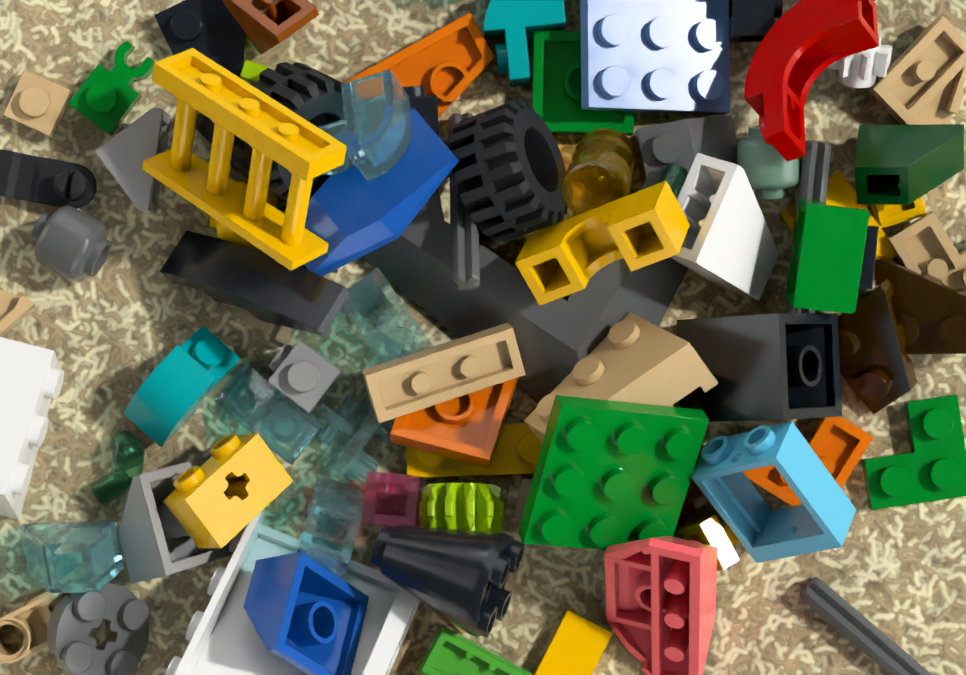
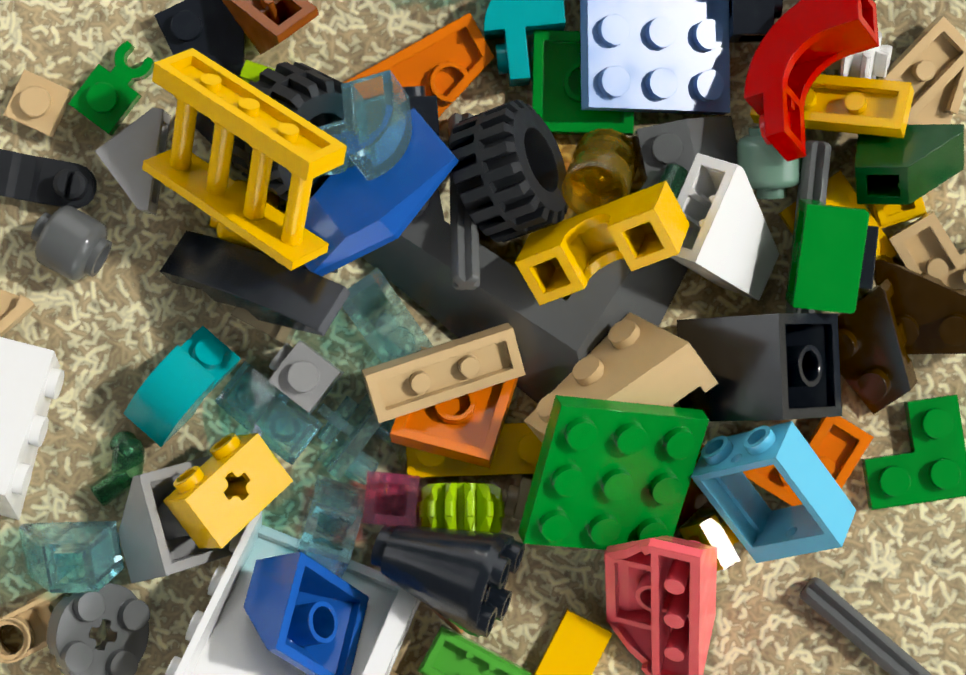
(857, 106): none -> yellow plate

